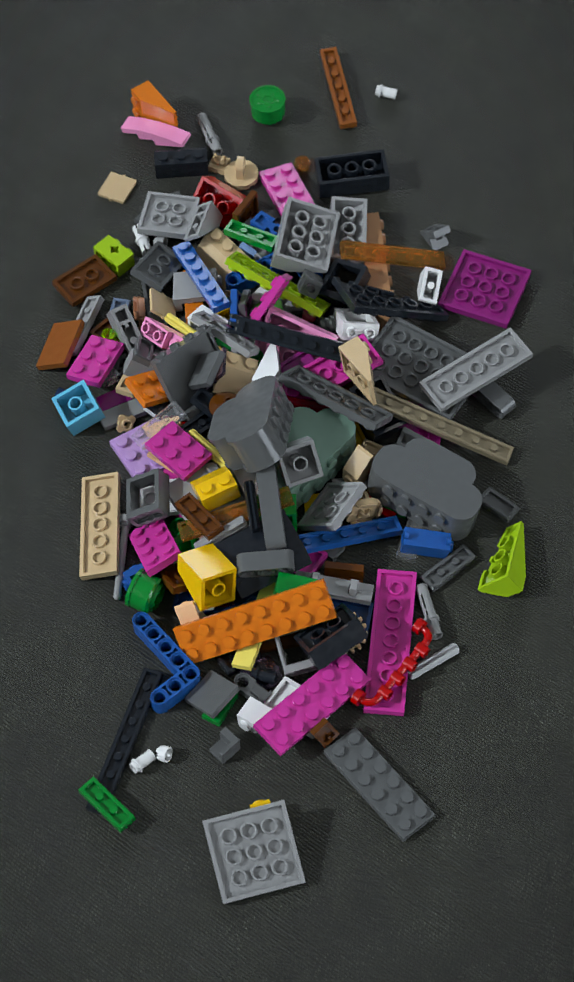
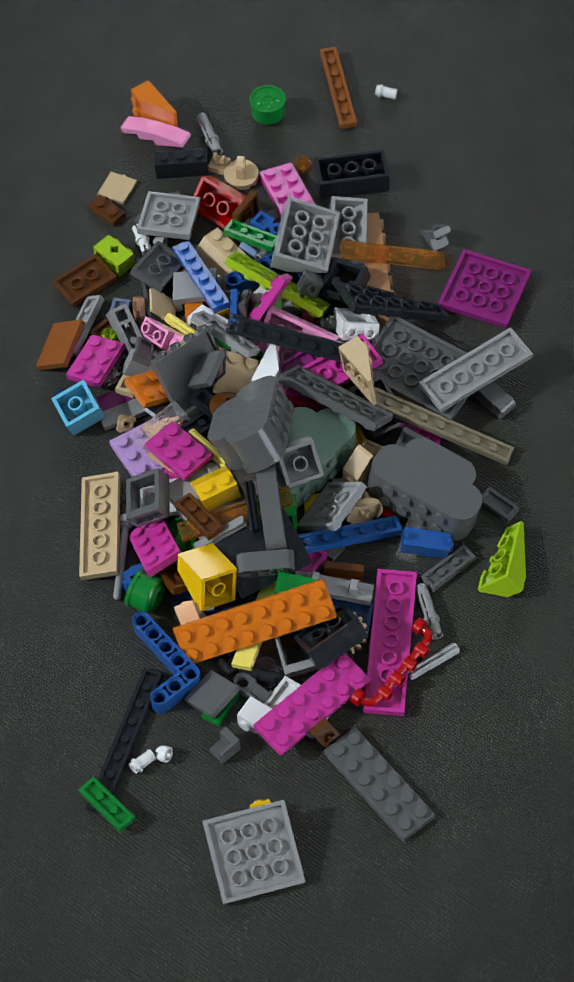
(106, 210): none -> reddish brown plate
(204, 220): light grey slope -> none
(429, 285): white slope -> none

